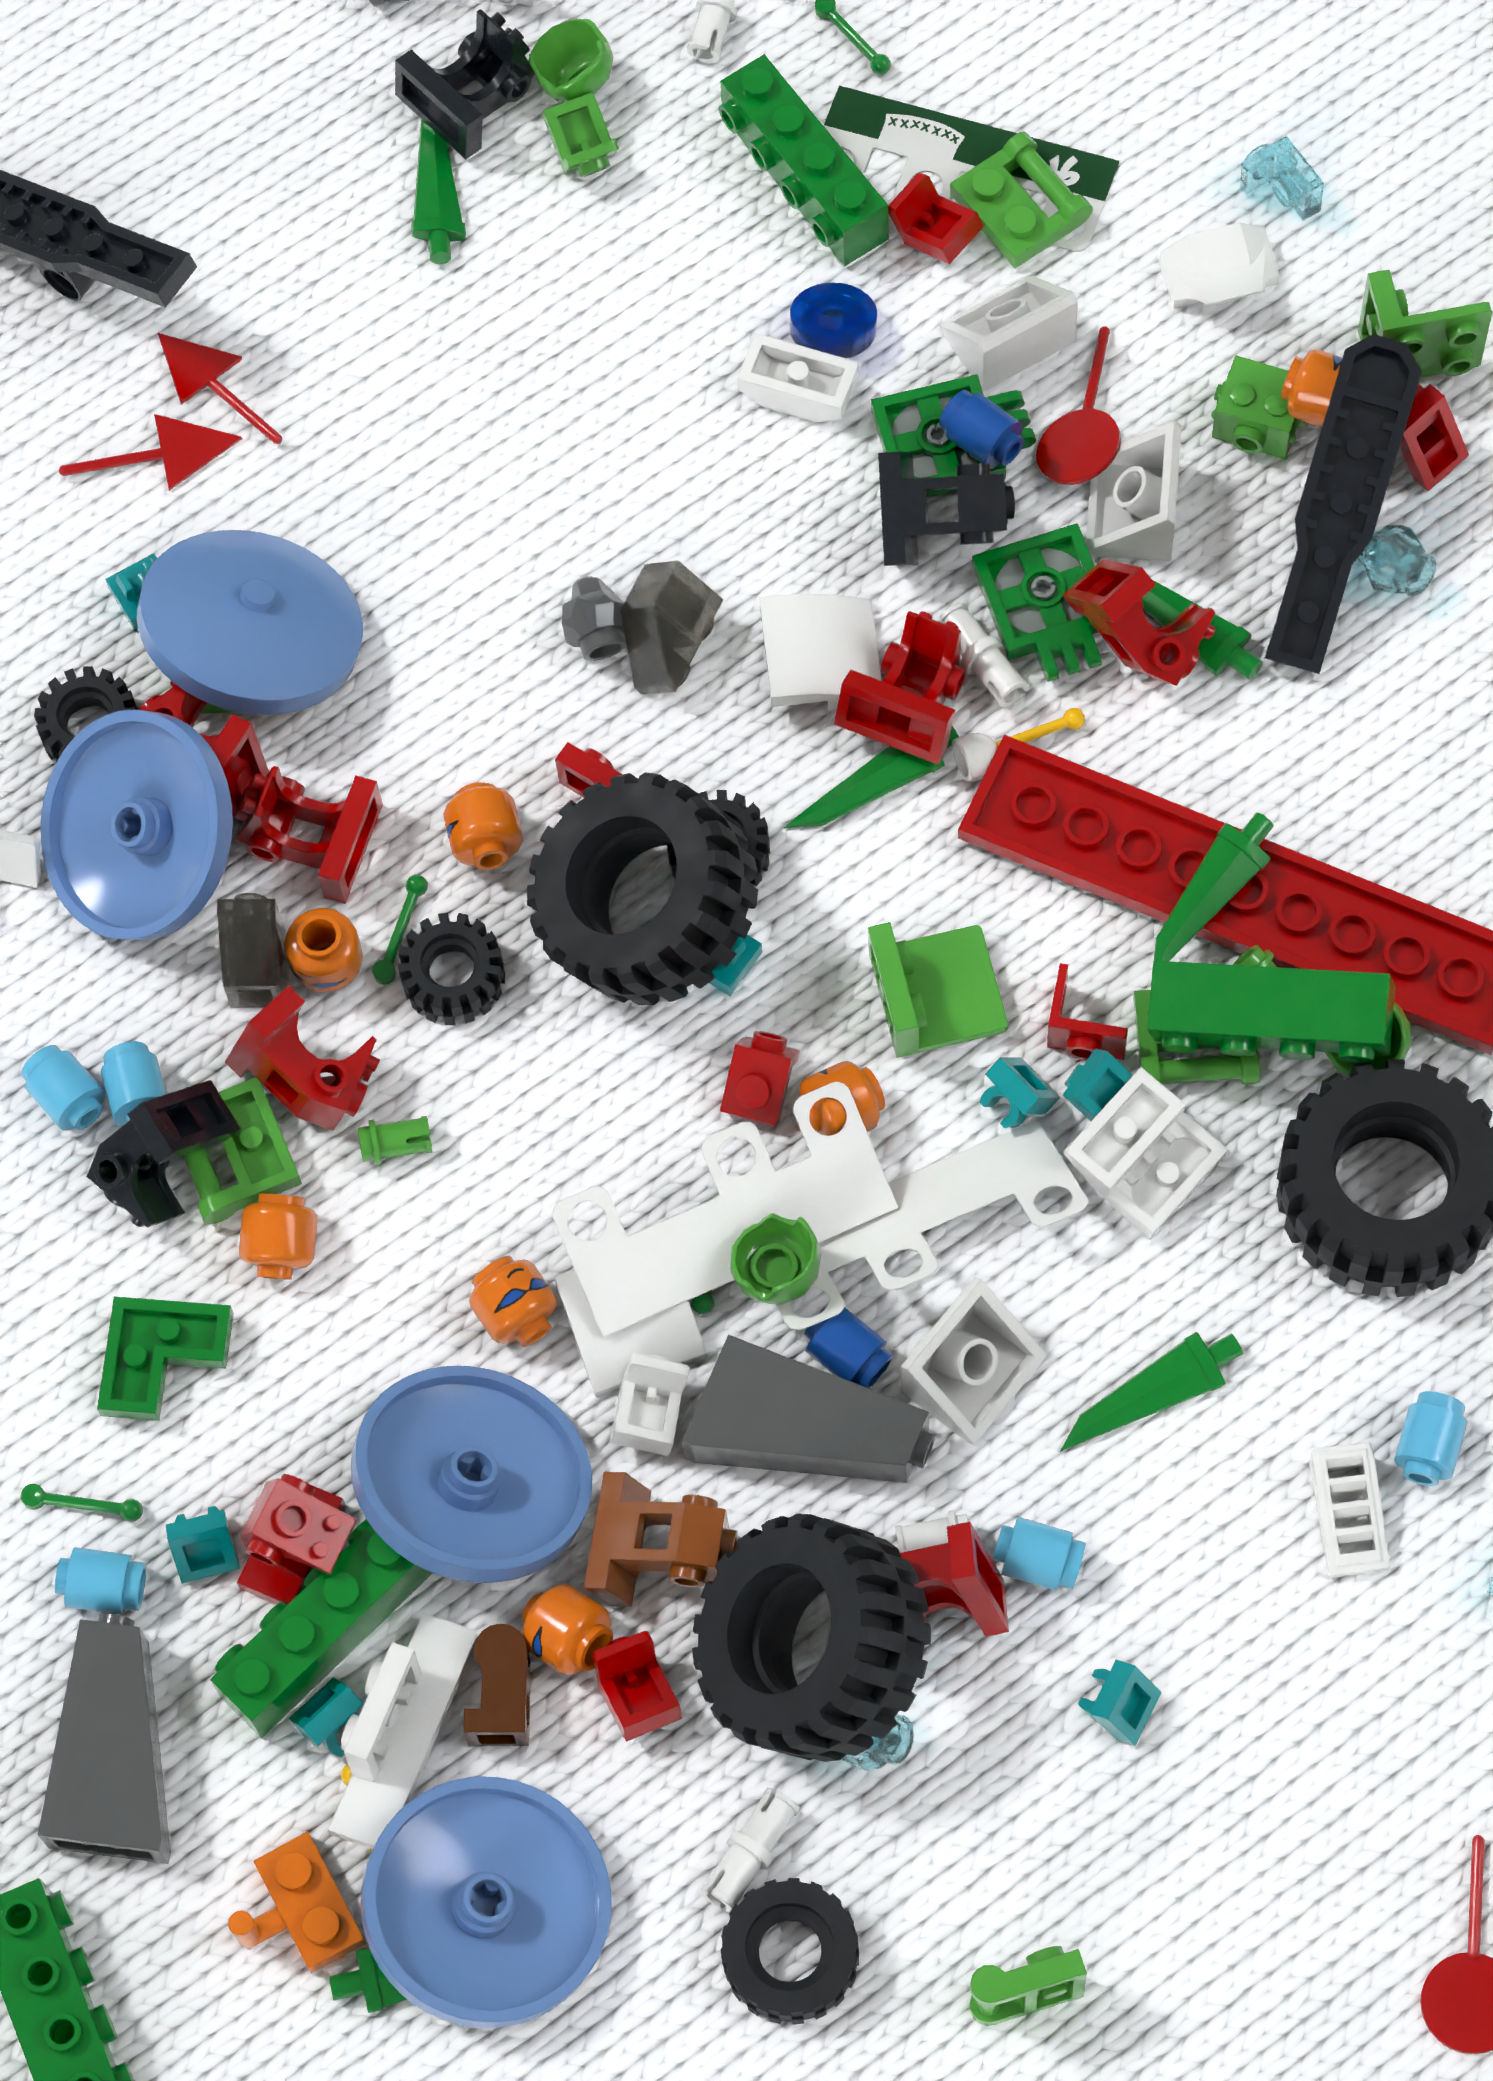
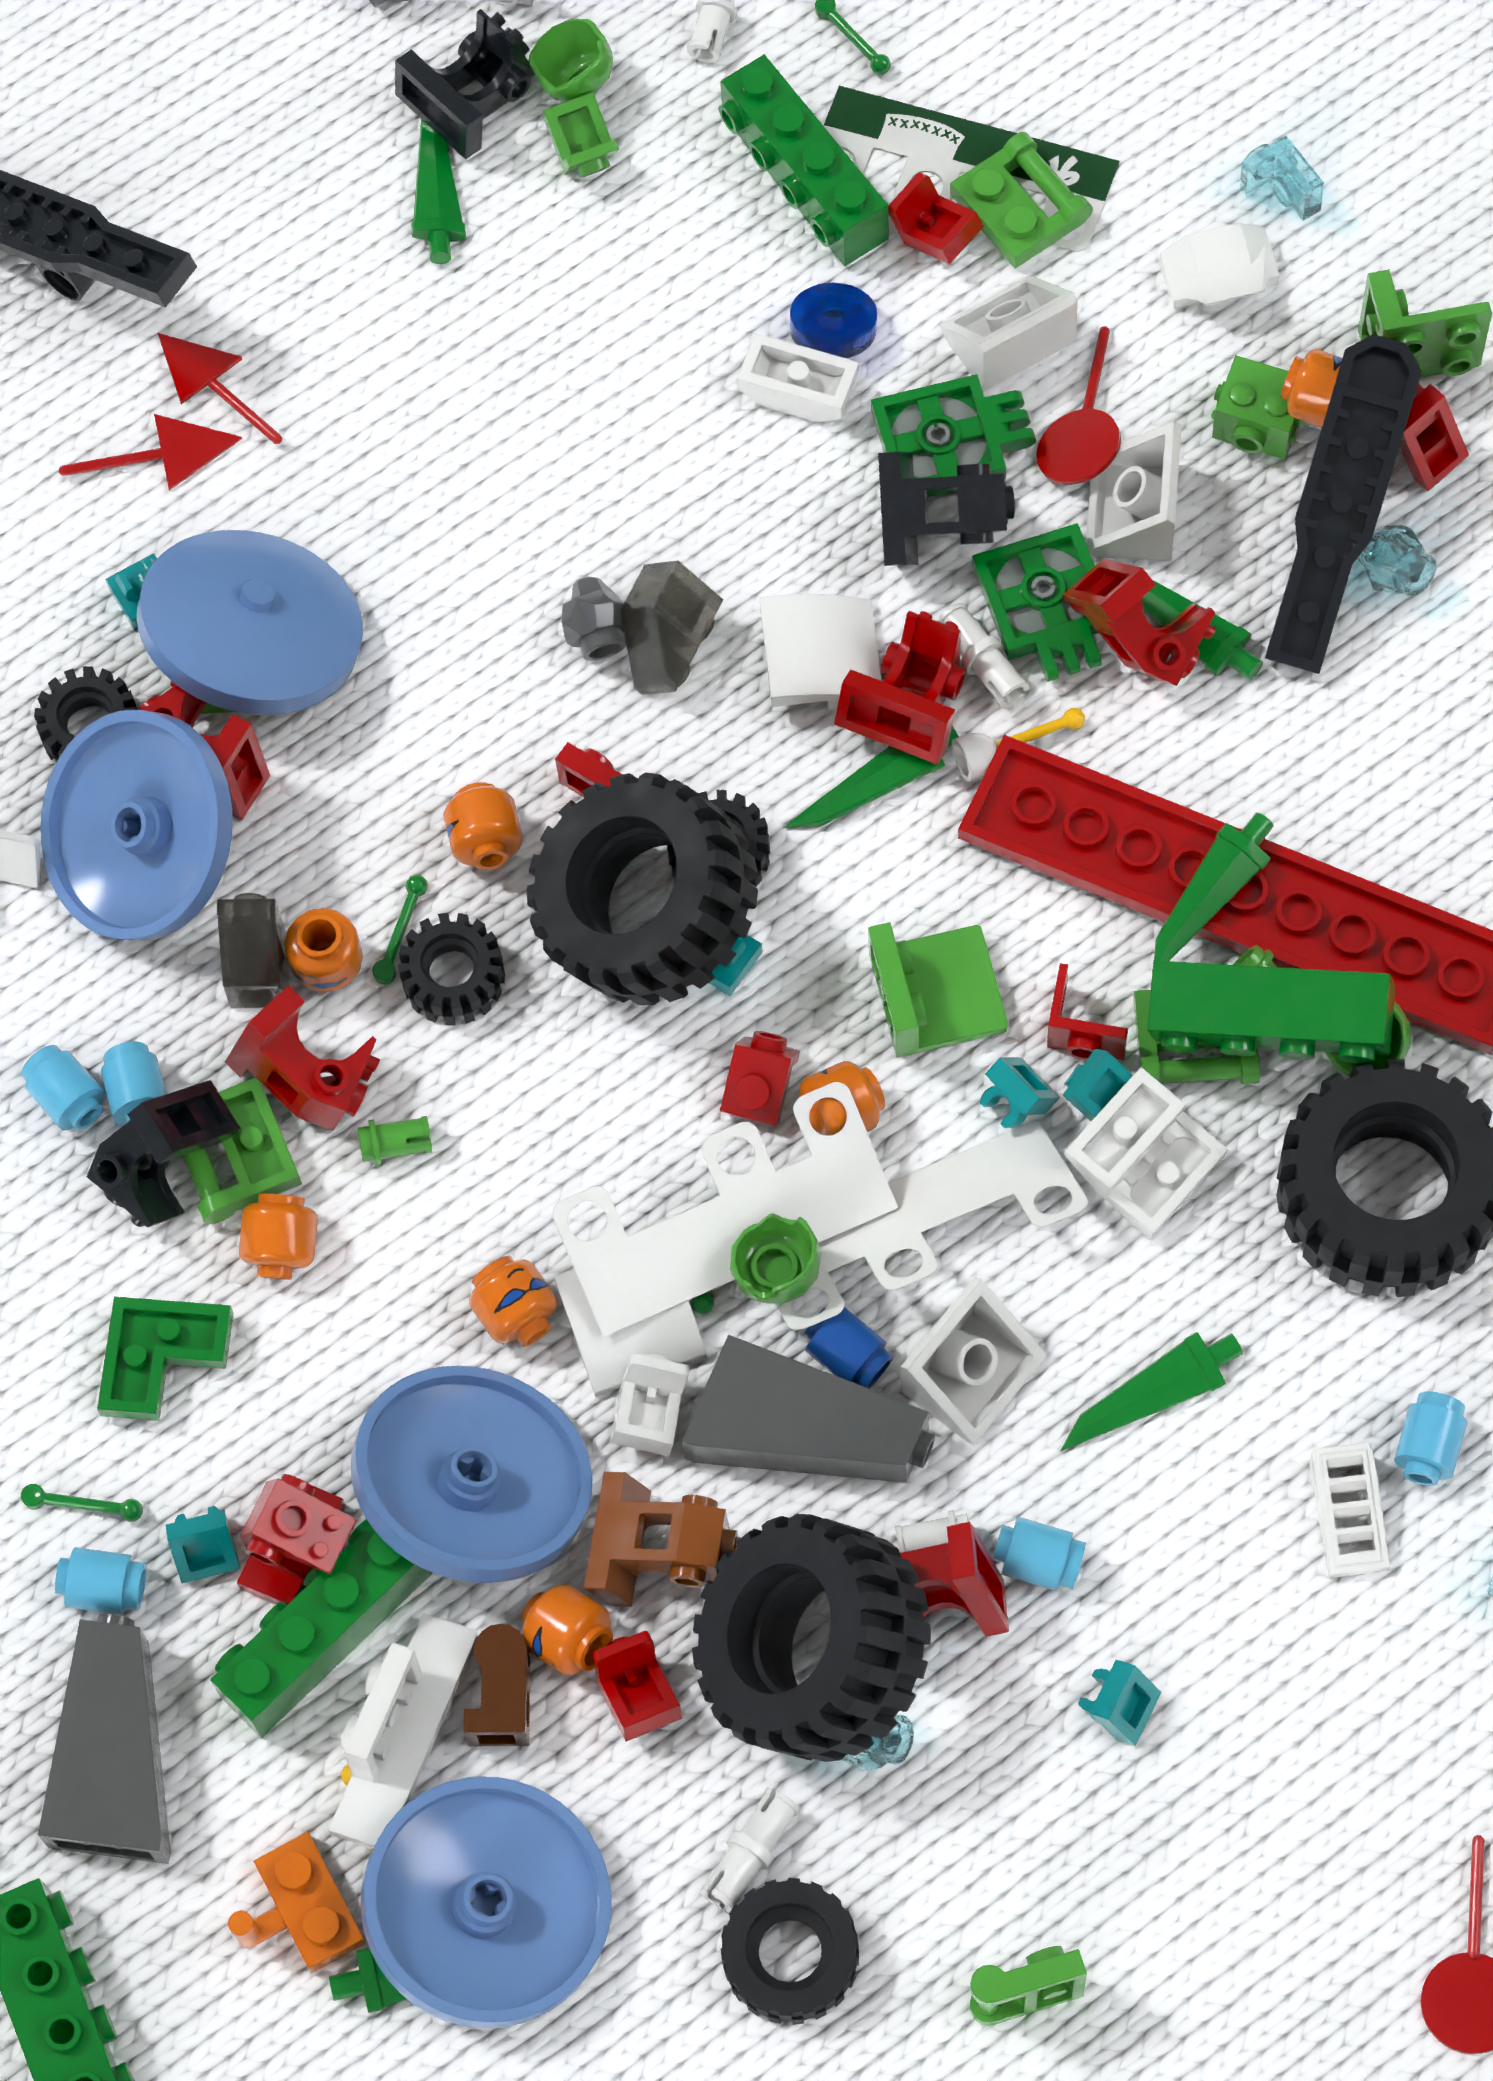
(326, 1713): teal tile -> none
(348, 826): red tile -> none
(982, 429): blue brick -> none

